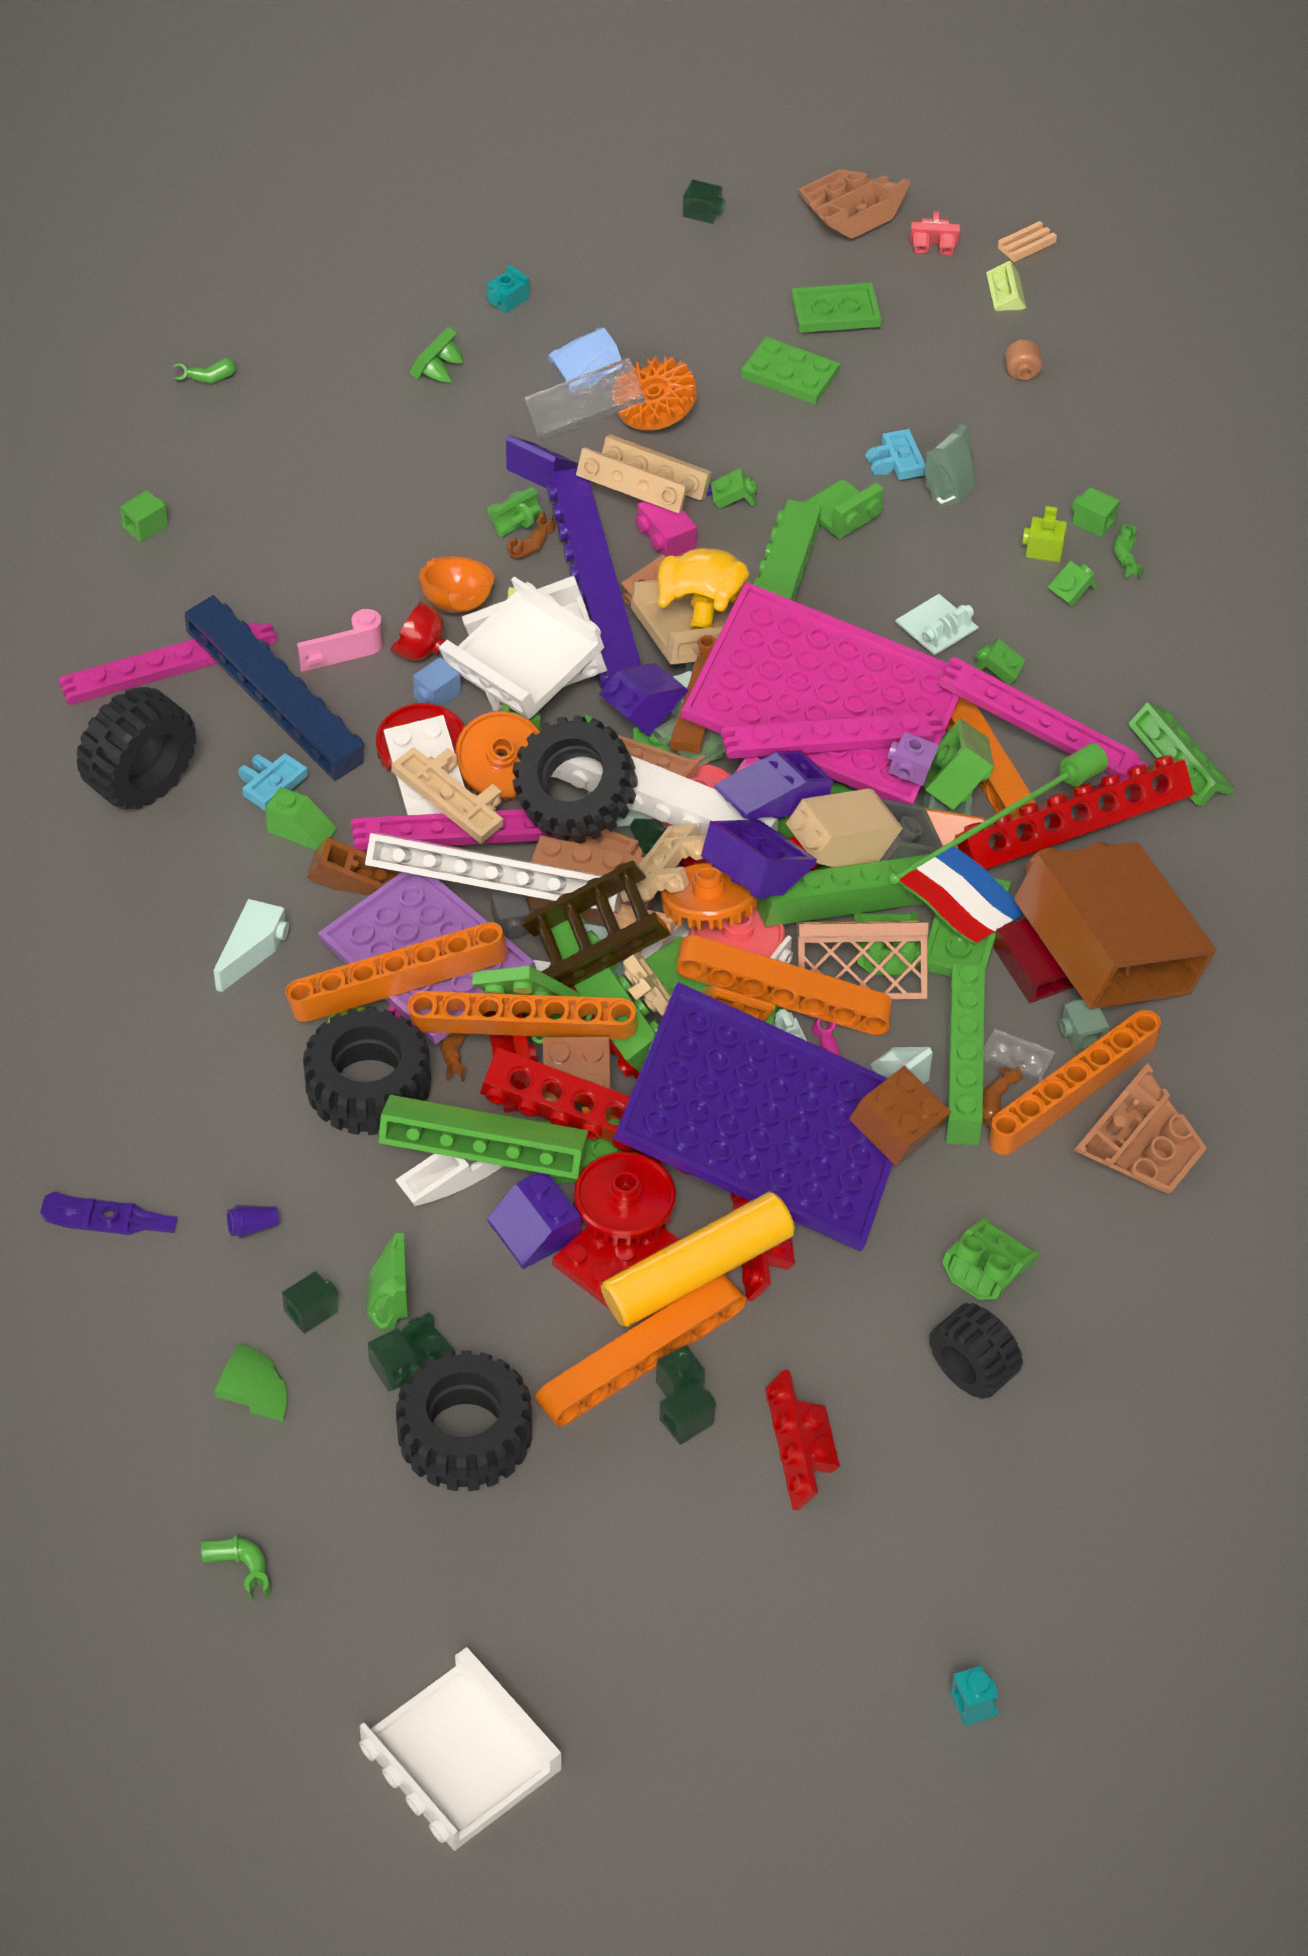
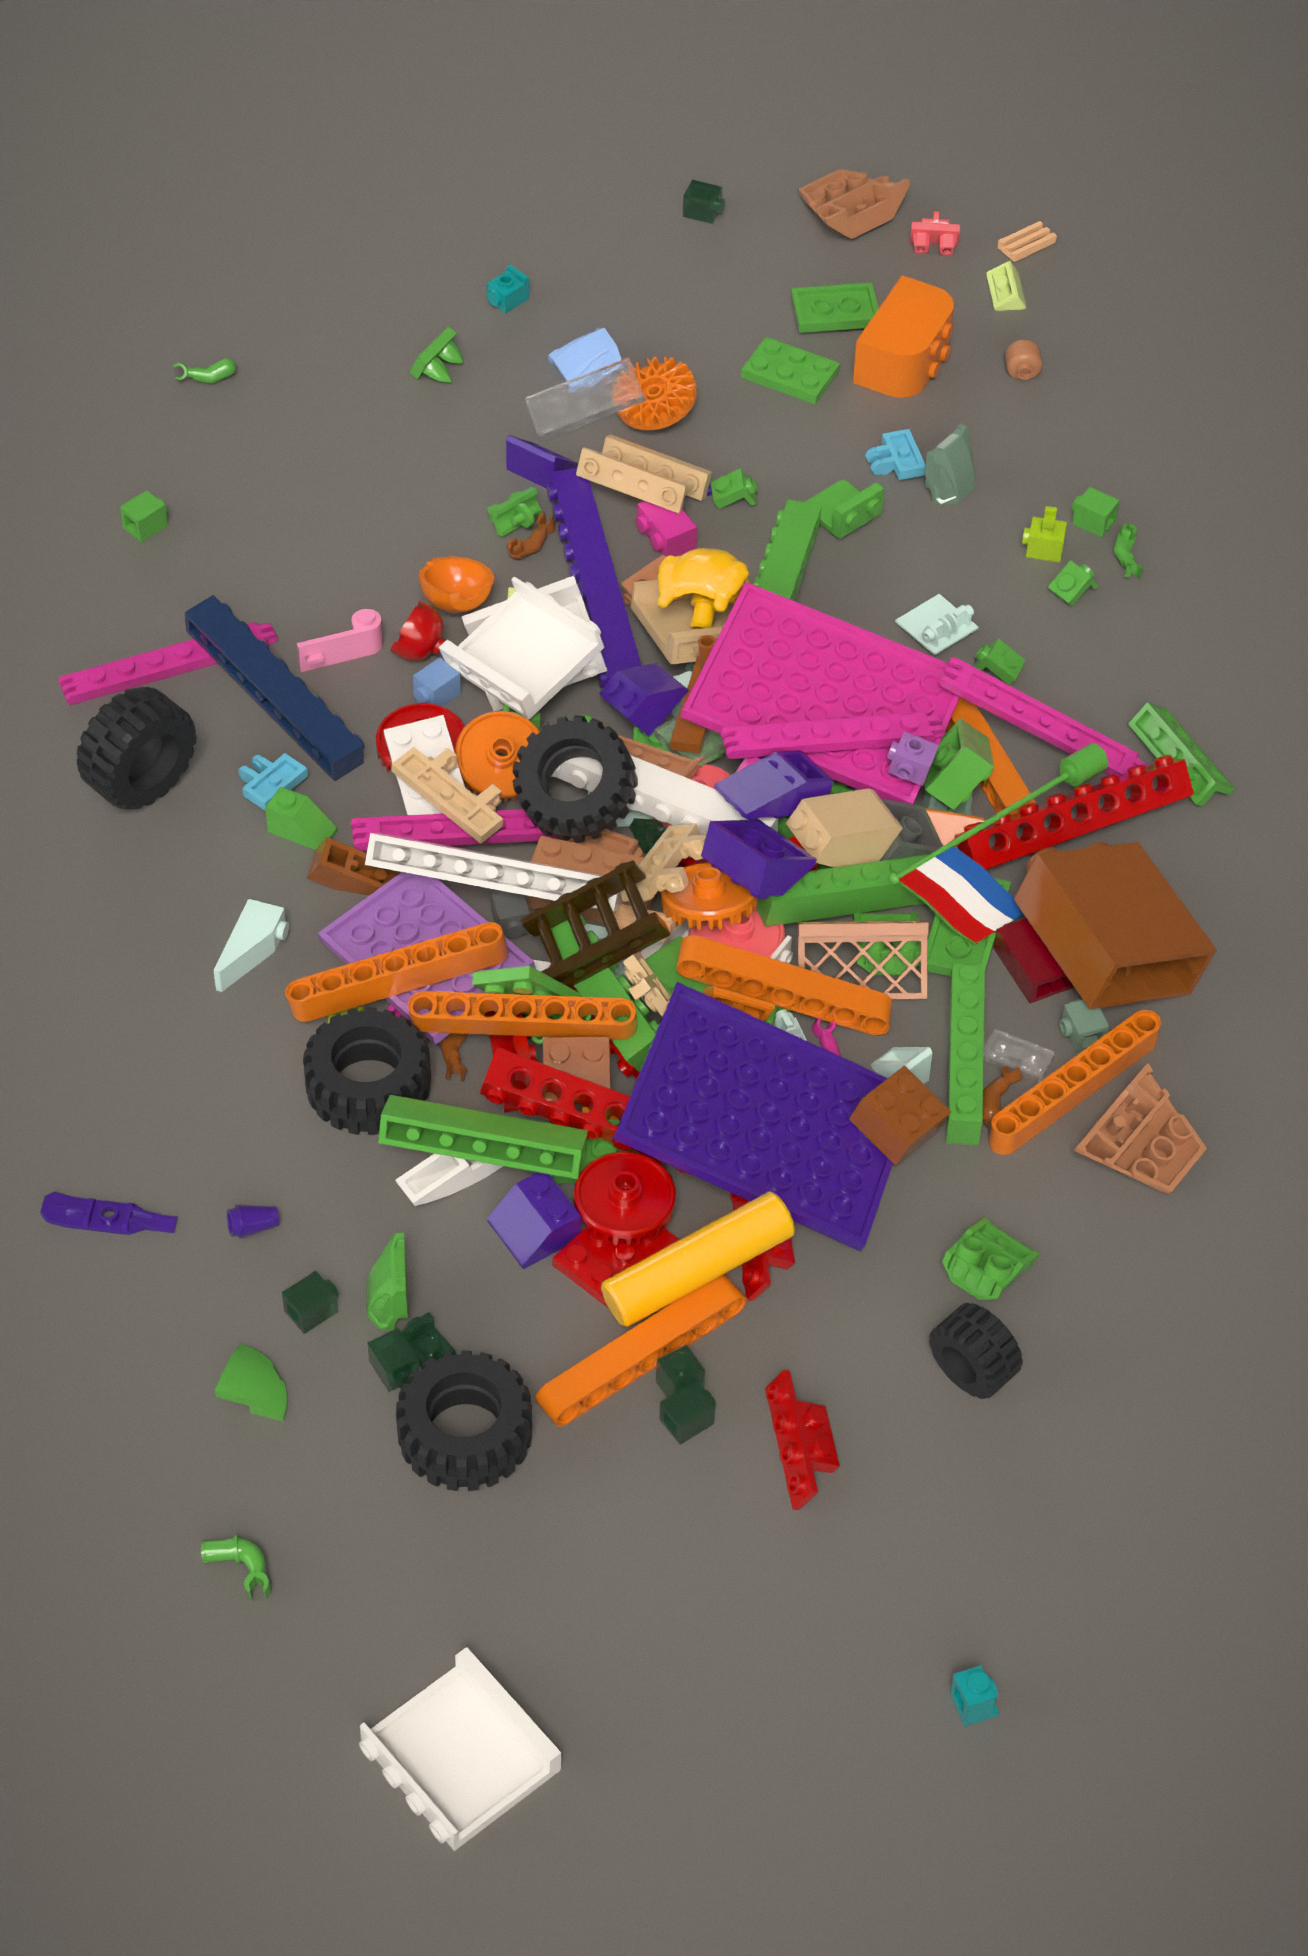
(905, 340): none -> orange brick

